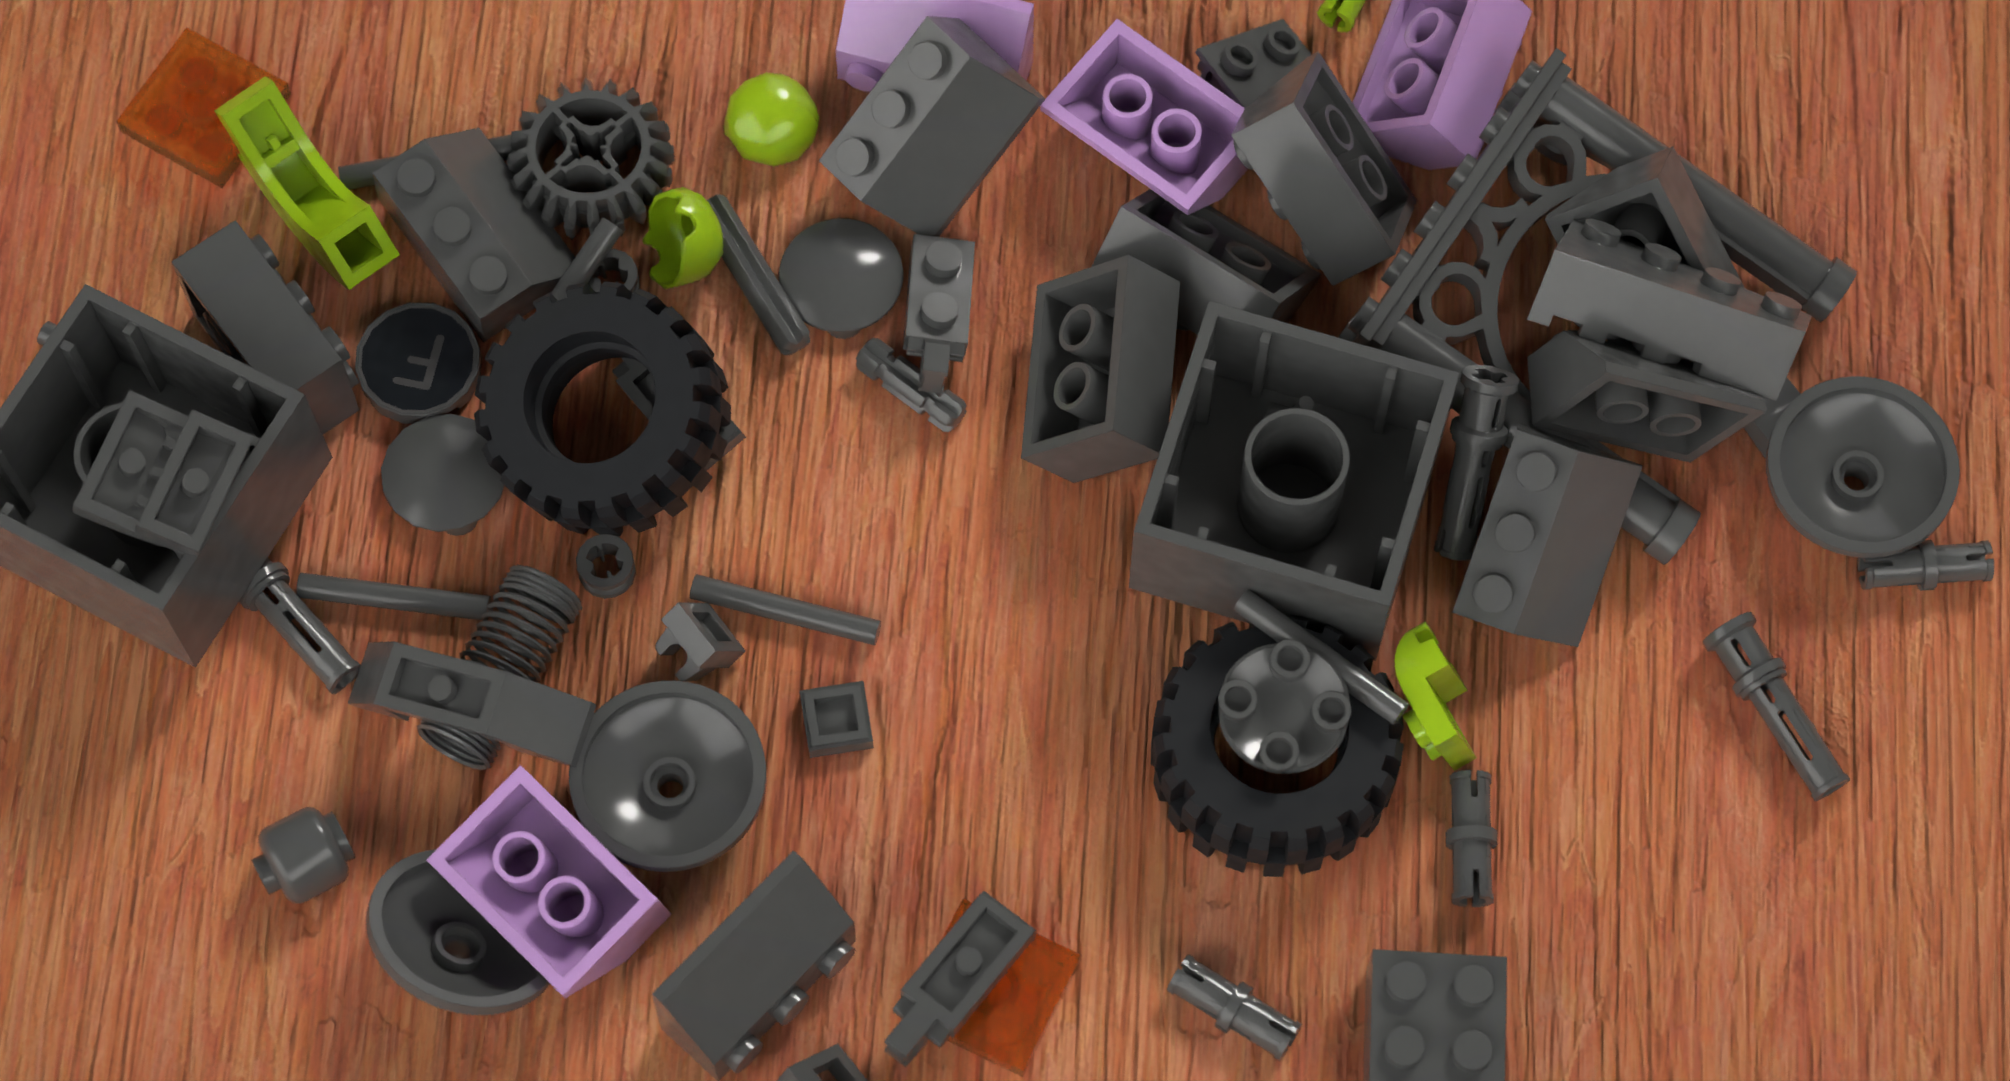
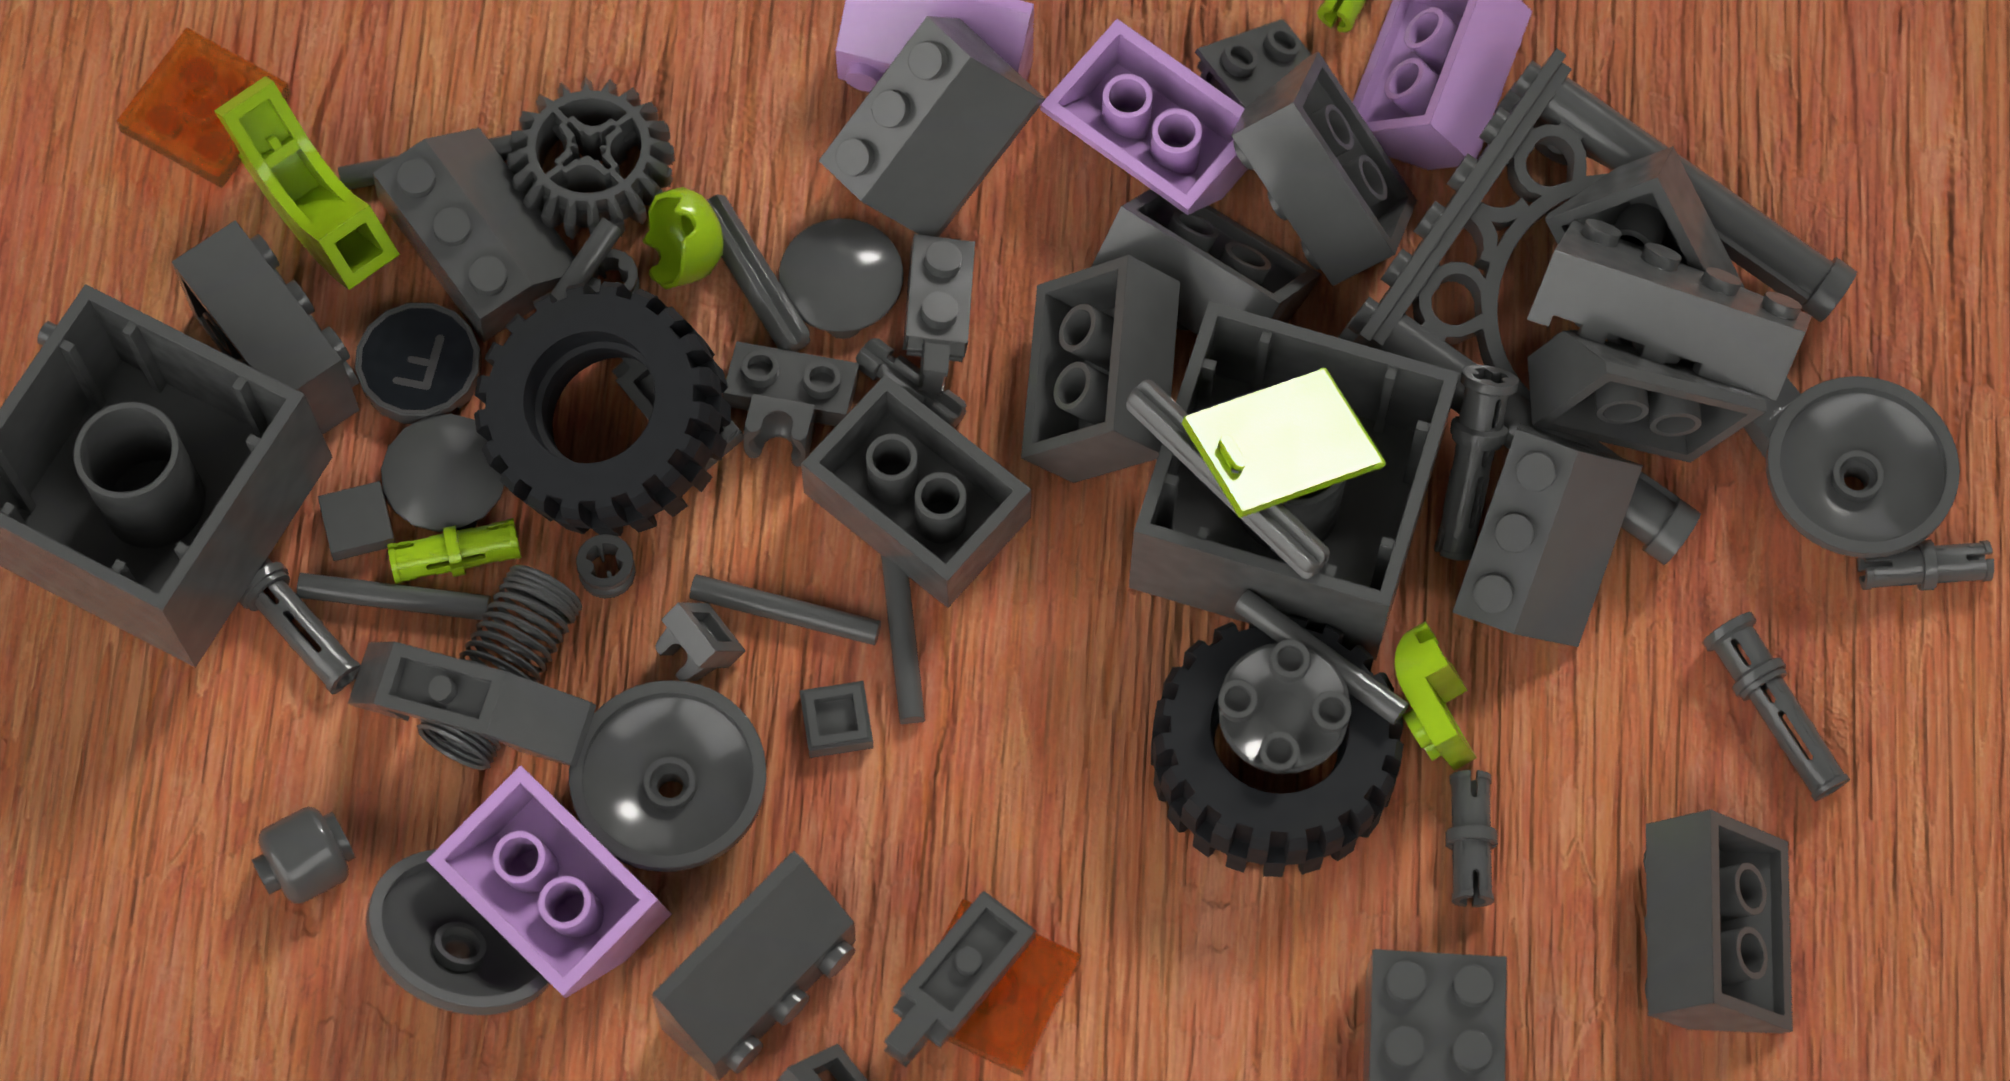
(162, 474): dark grey slope -> none
(356, 520): none -> dark grey tile
(454, 551): none -> lime pin
(771, 119): lime hair -> none
(788, 395): none -> dark grey plate
(903, 643): none -> dark grey bar
(916, 490): none -> dark grey brick
(1234, 1007): dark grey pin -> none
(1273, 525): none -> dark grey axle
(1282, 442): none -> container
(1717, 925): none -> dark grey slope

